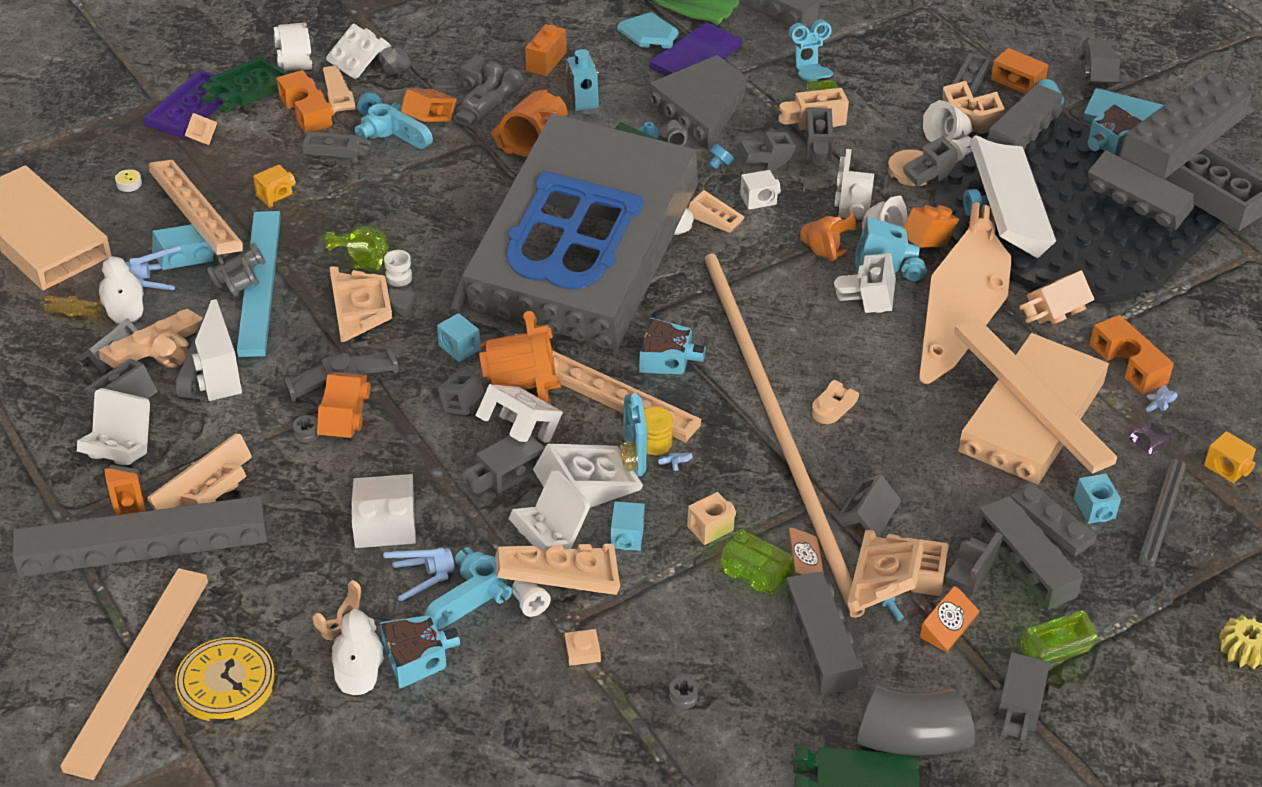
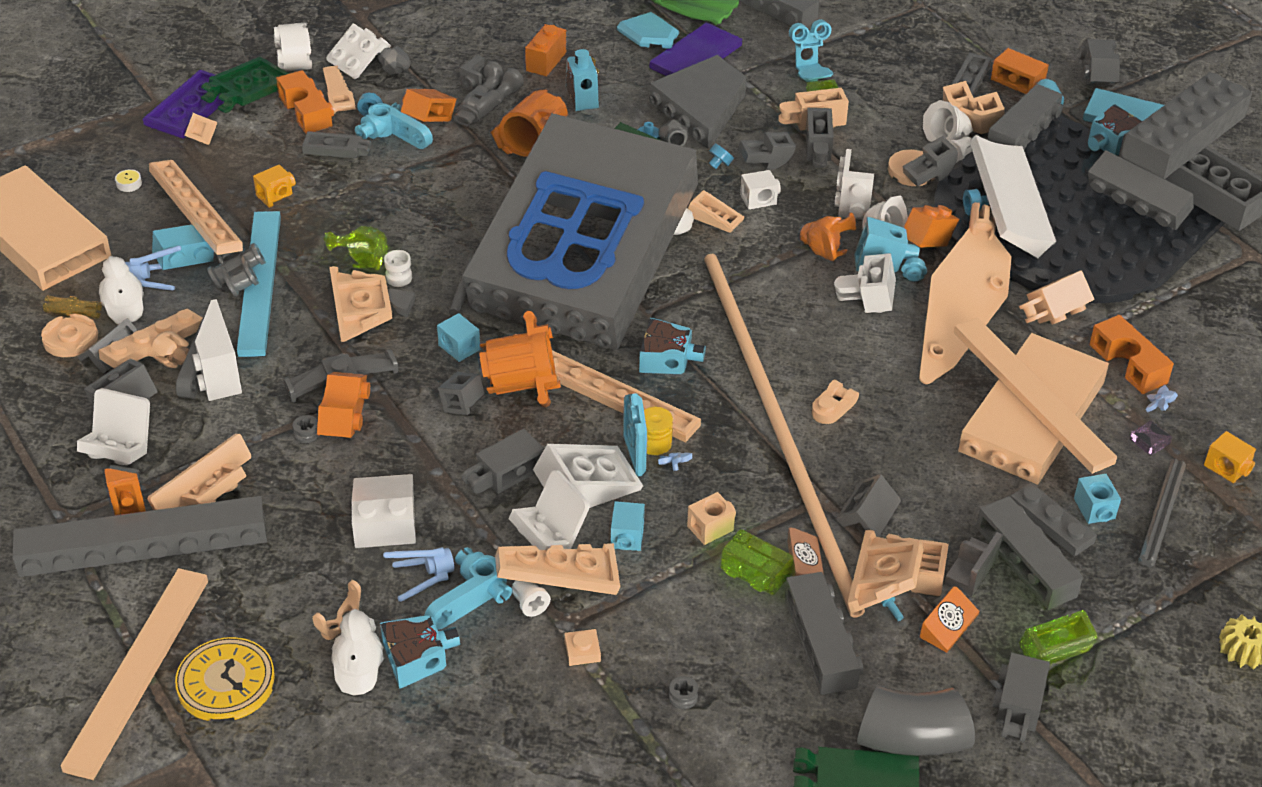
(69, 335): none -> light nougat tile
(522, 410): white panel -> none
(629, 456): clear yellow tile -> none

